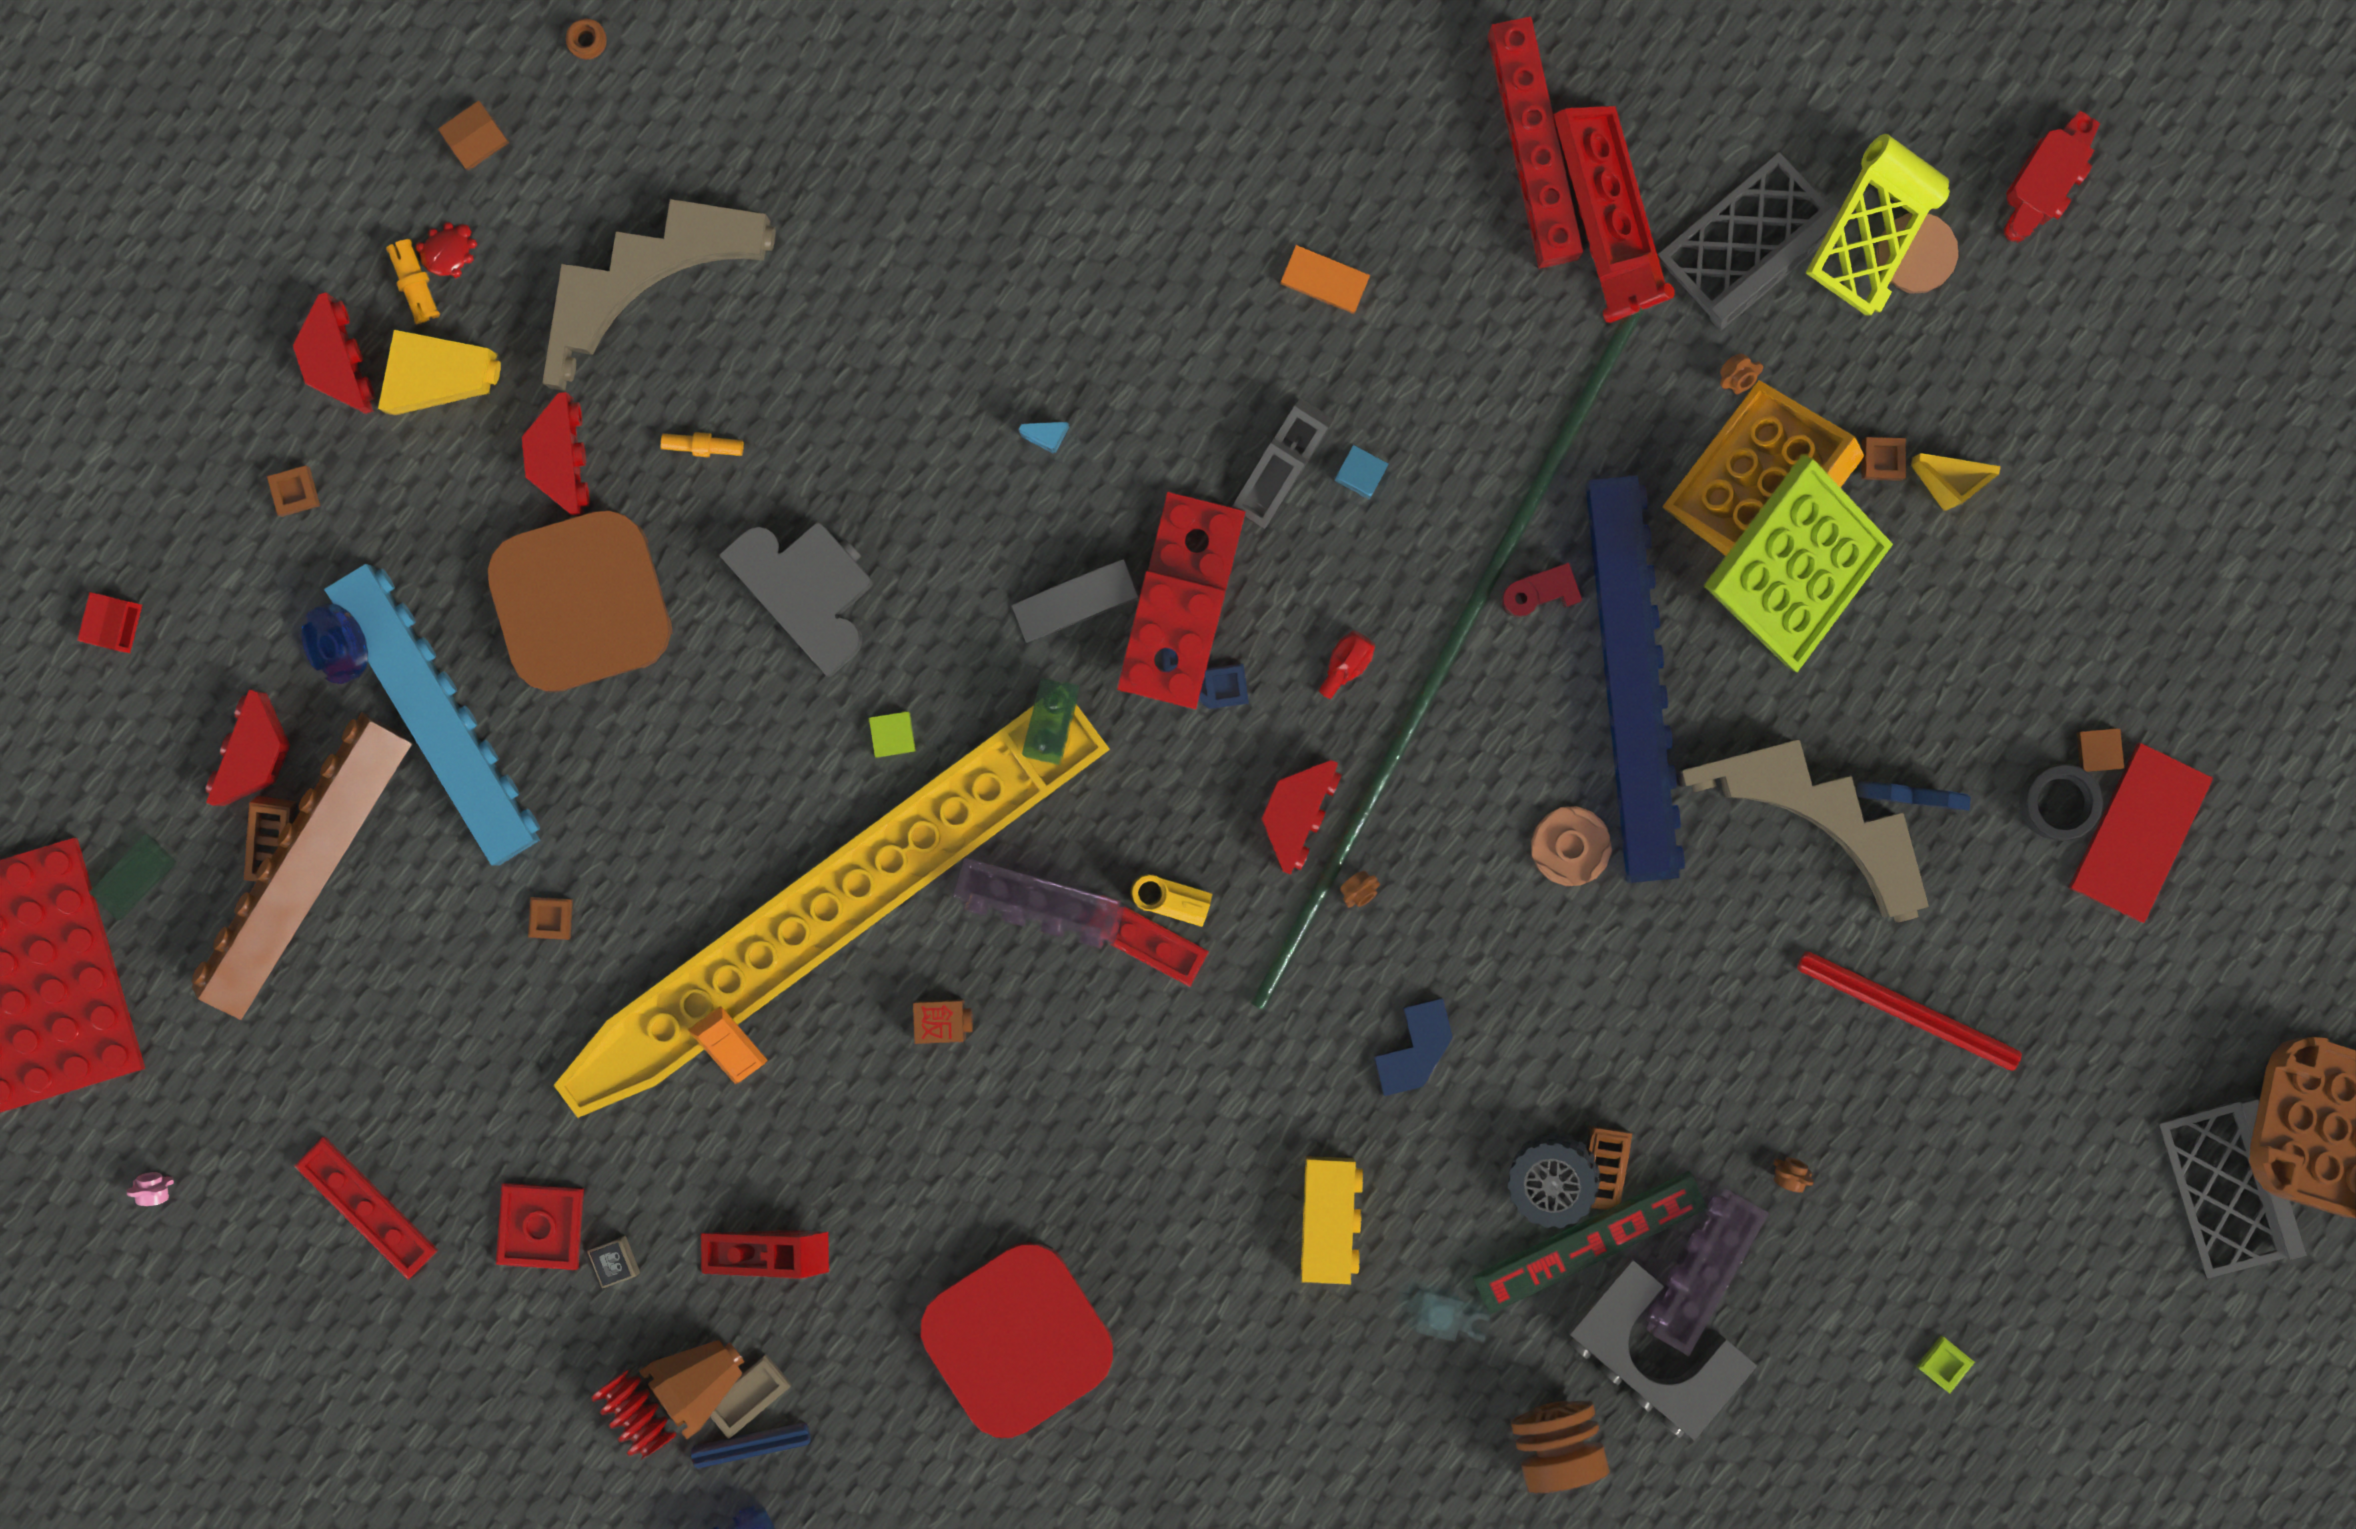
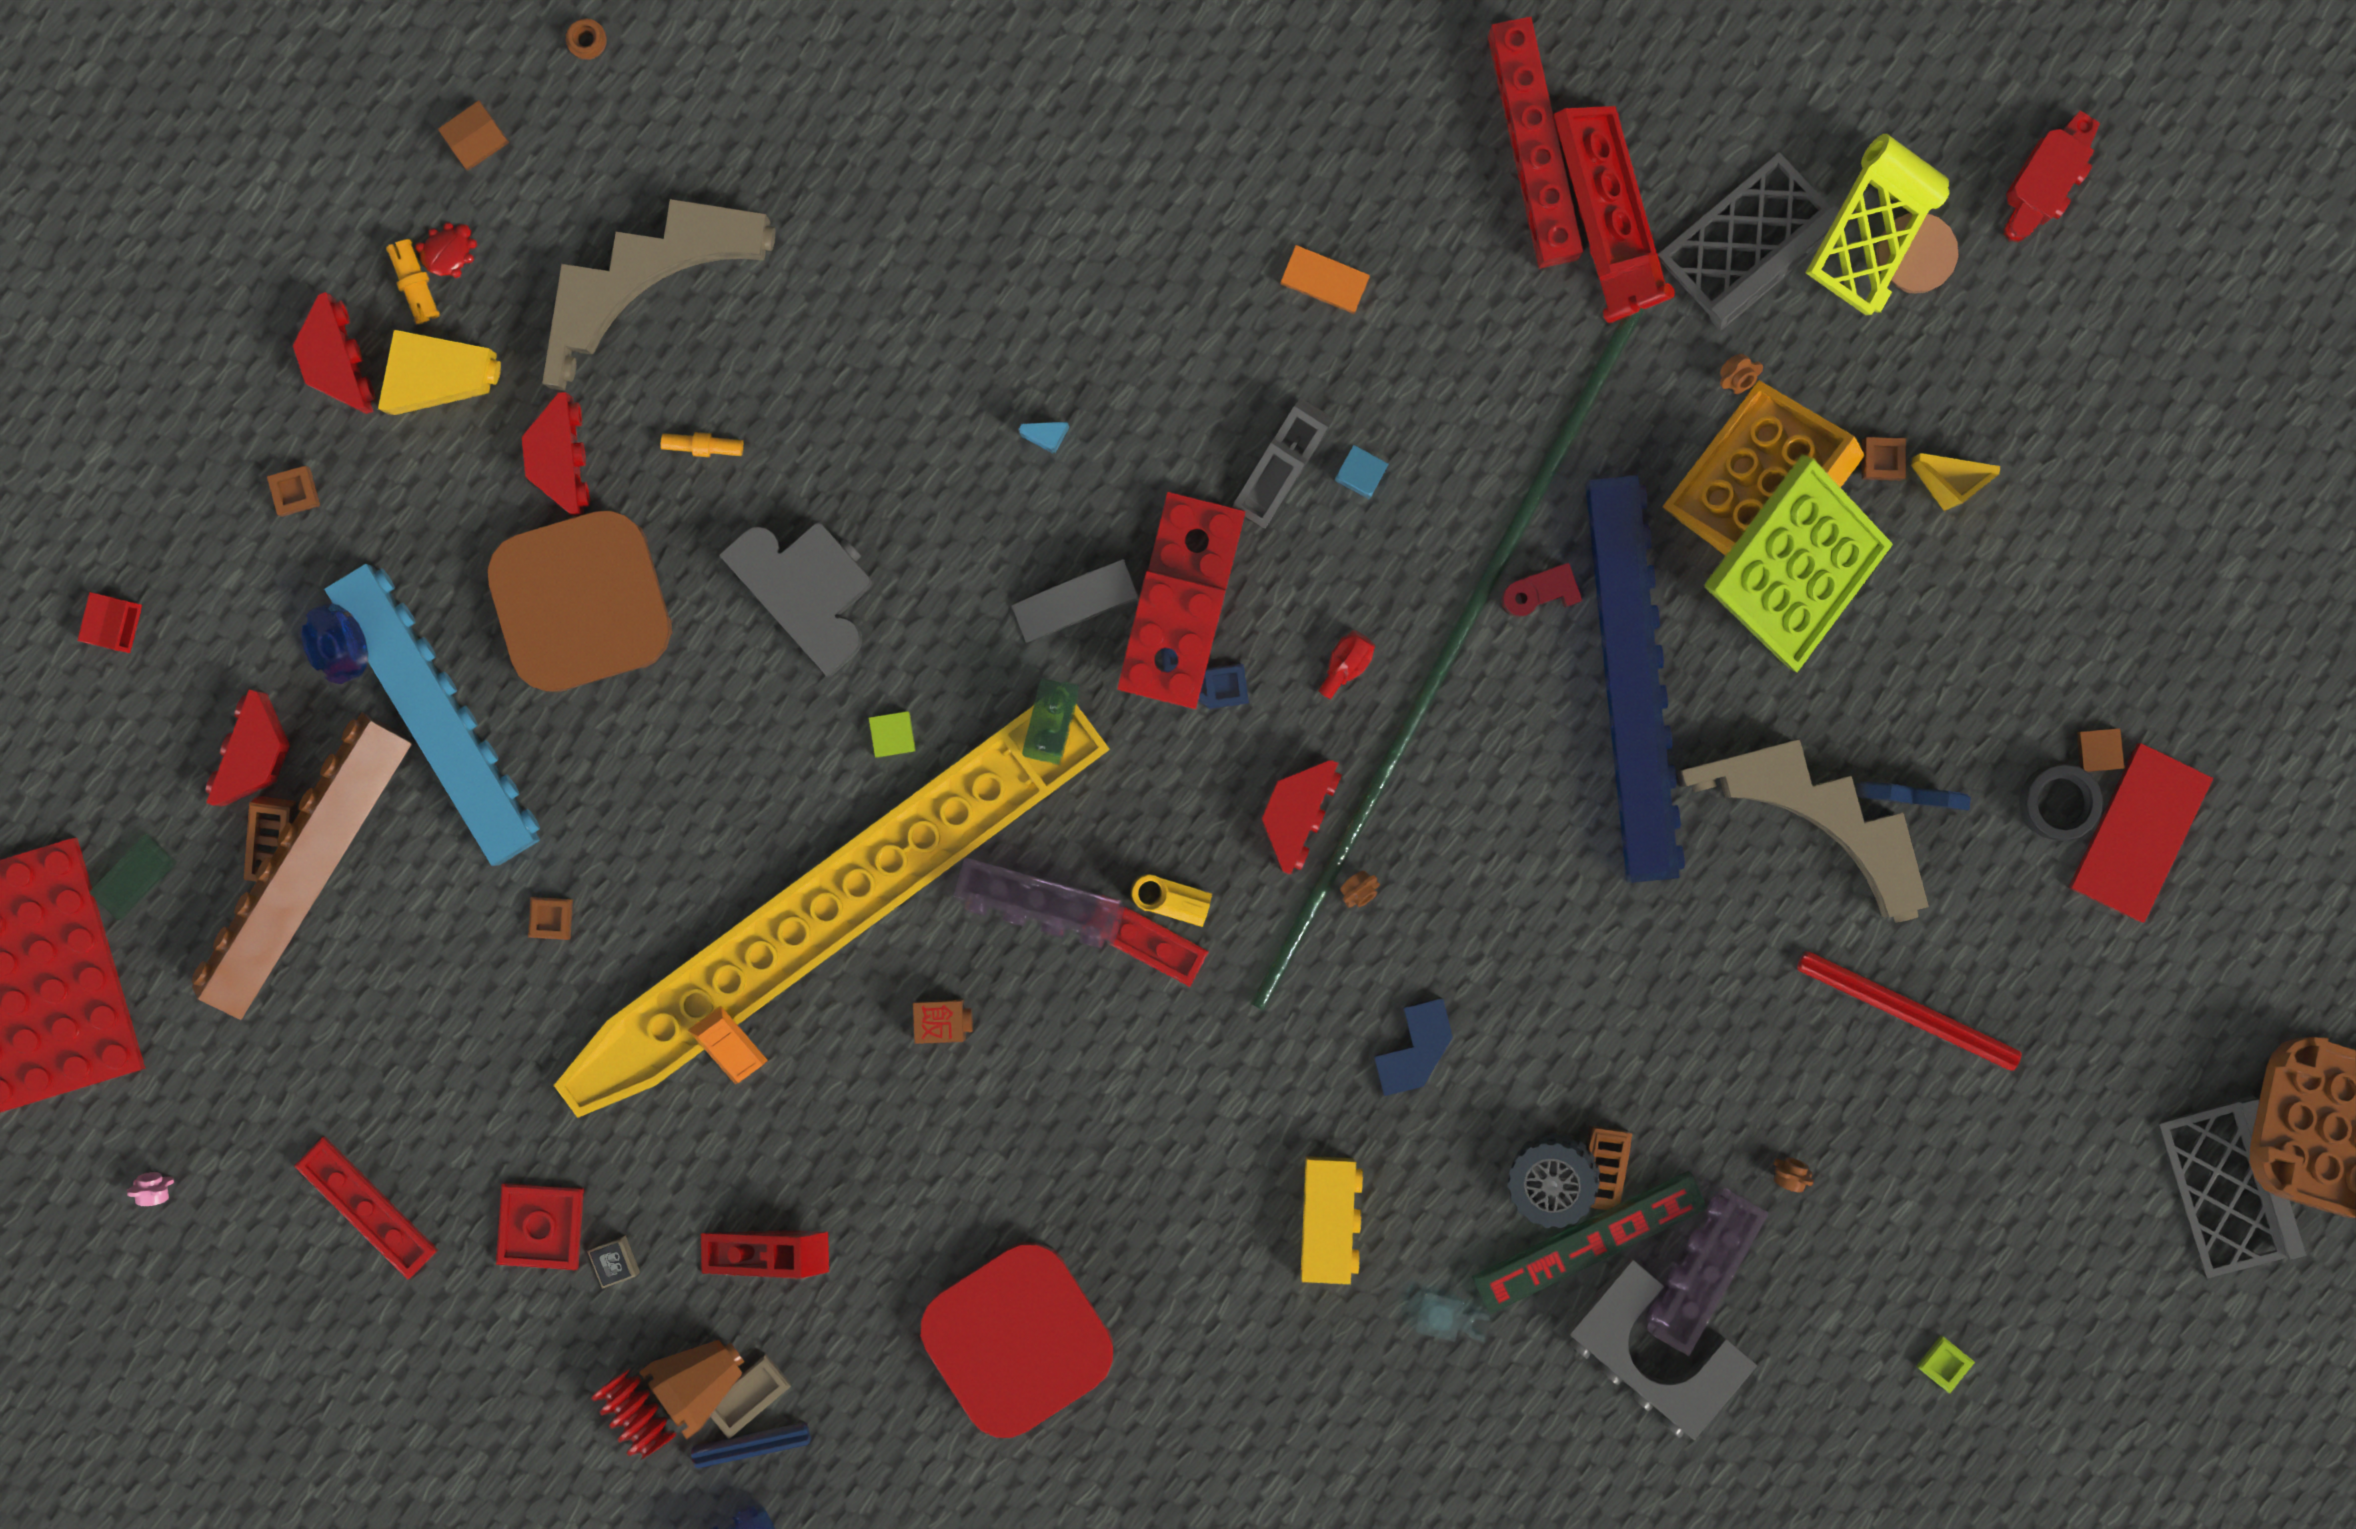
(1556, 849): nougat tile -> none
(1562, 1455): dark orange wheel -> none

